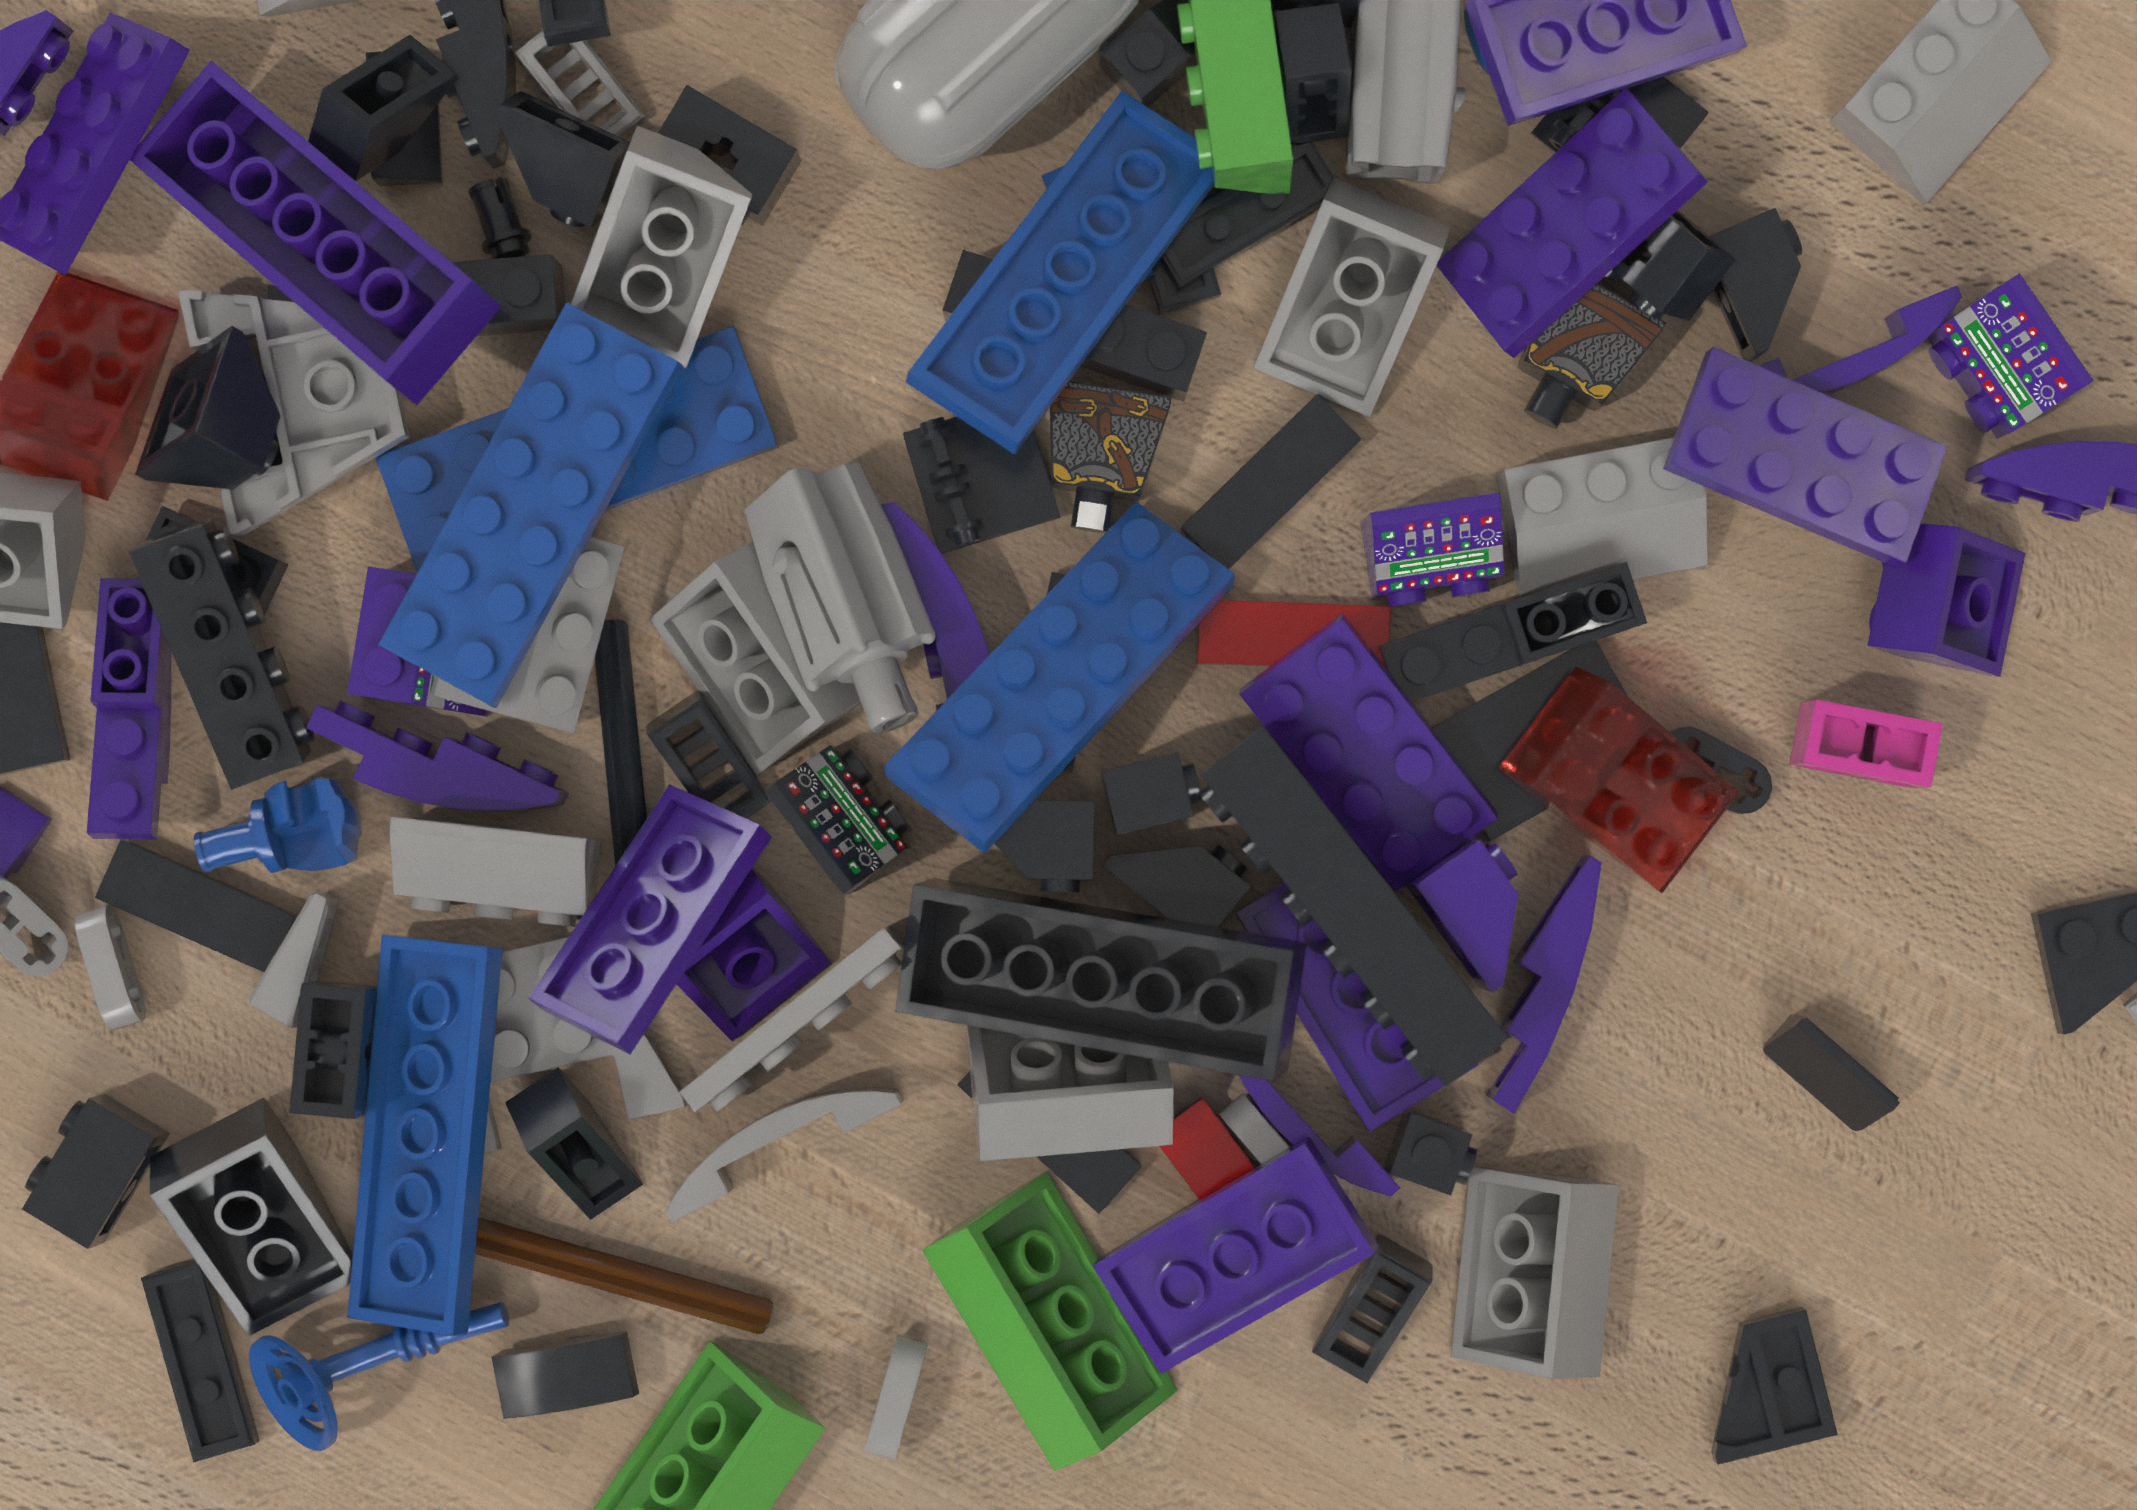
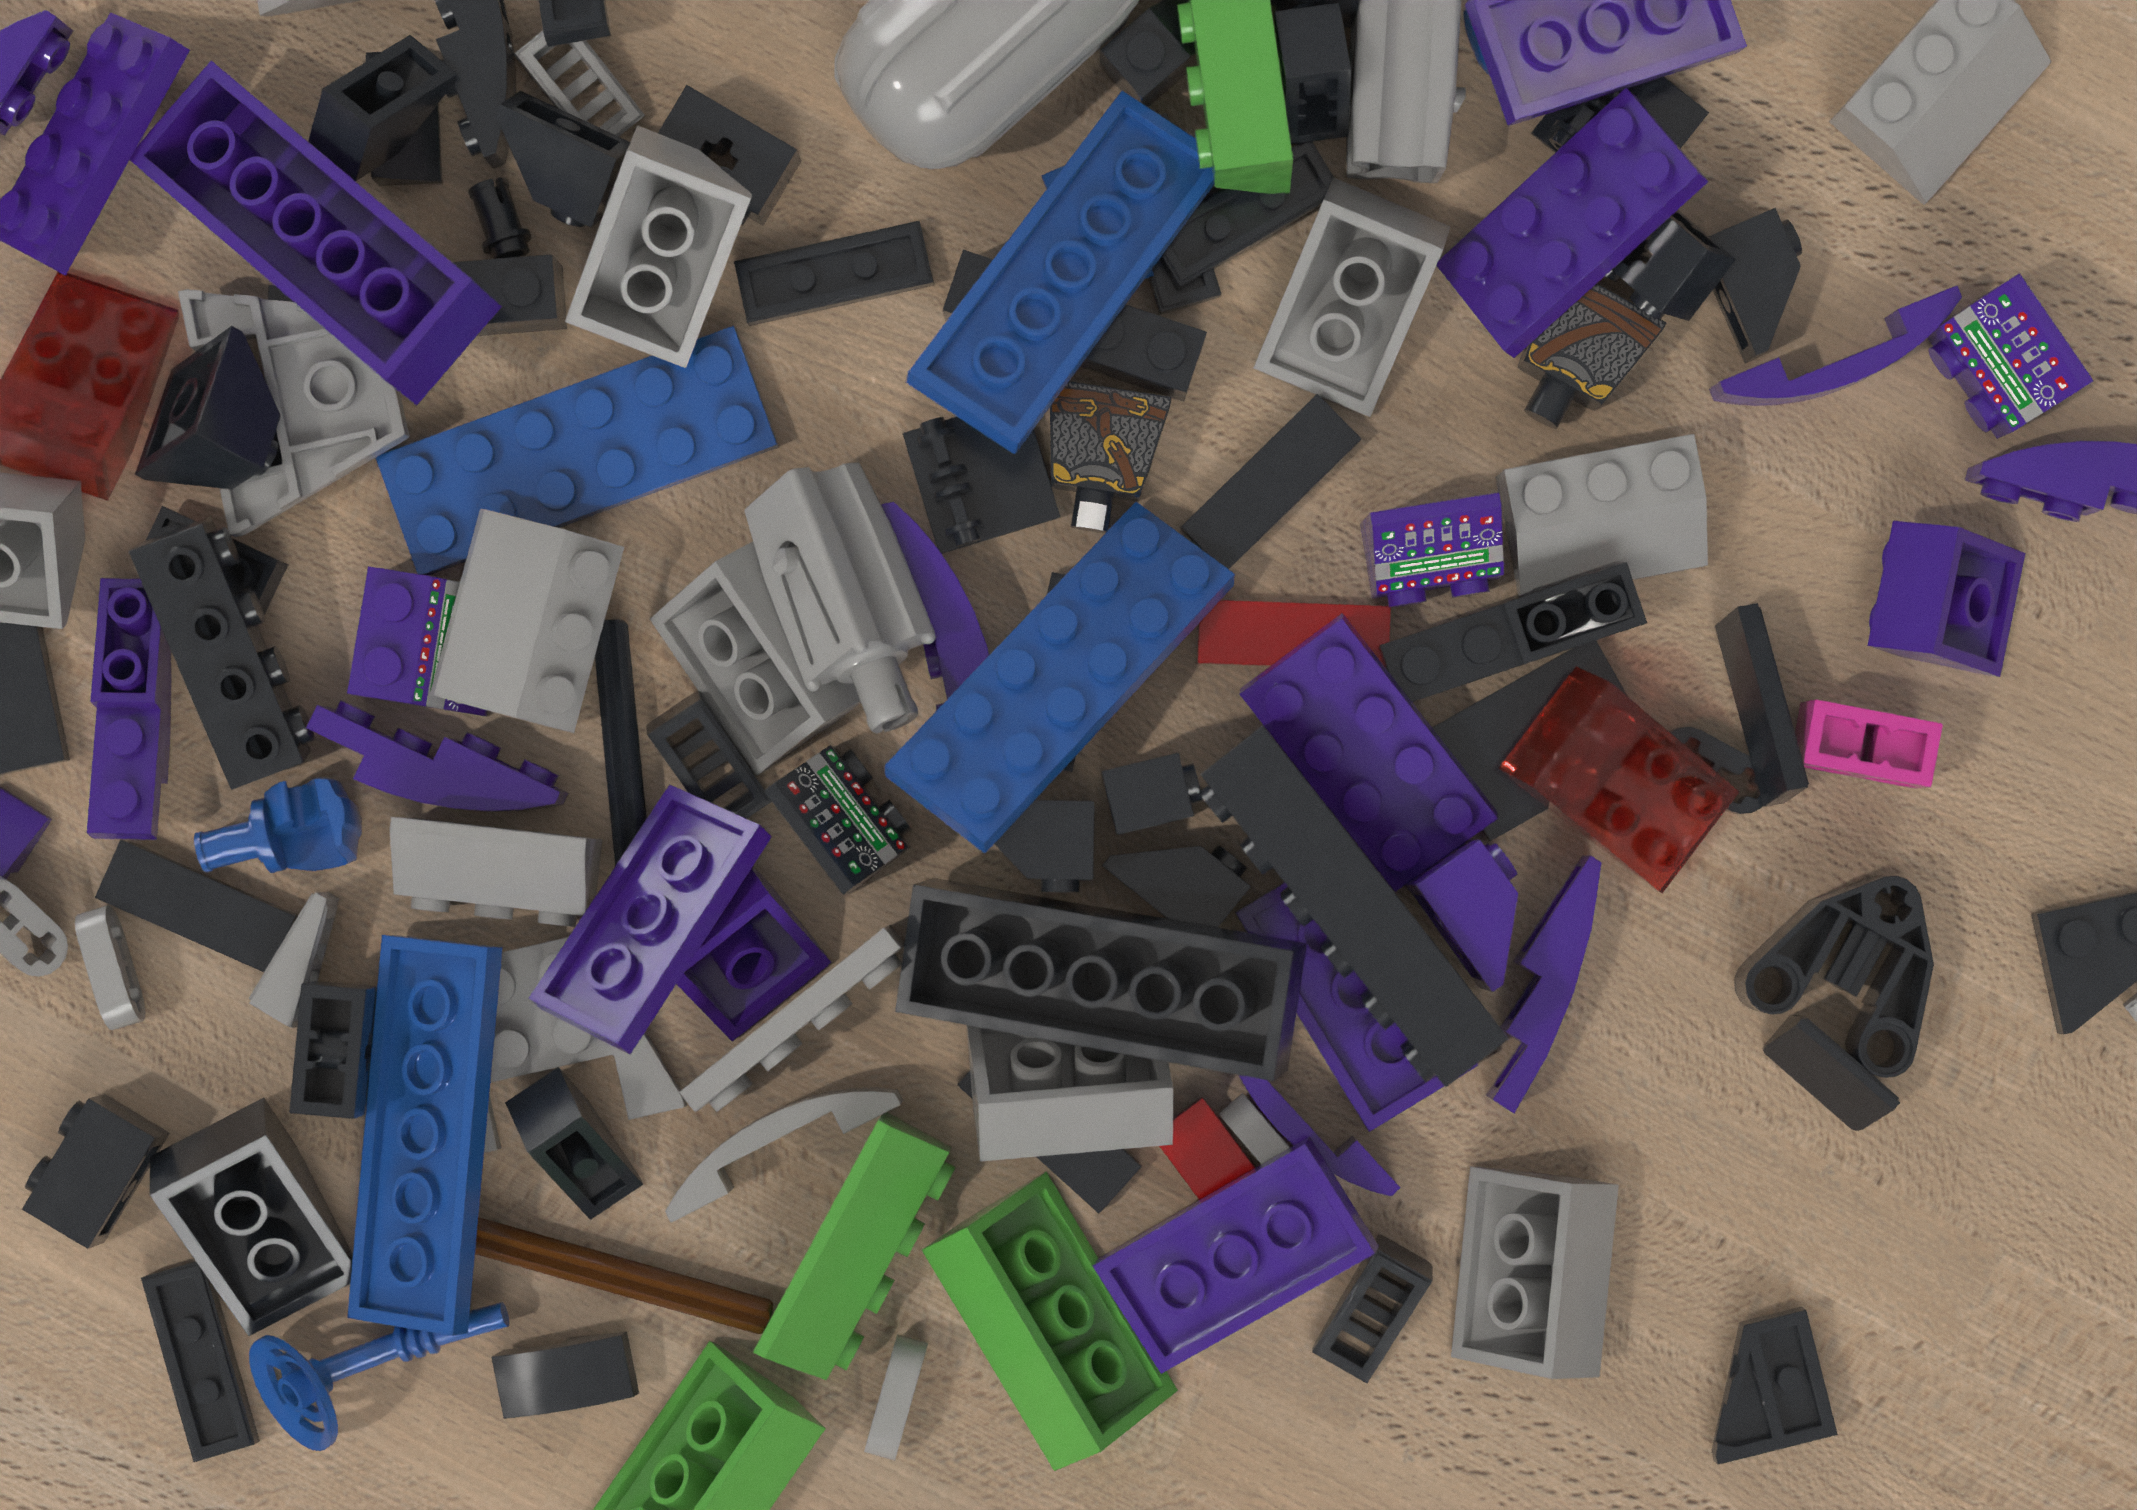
(531, 505): blue plate -> none
(833, 273): none -> black tile
(854, 1248): none -> bright green slope
(1430, 1152): black brick -> none
(1761, 705): none -> black tile
(1805, 457): dark purple plate -> none
(1900, 987): none -> black connector

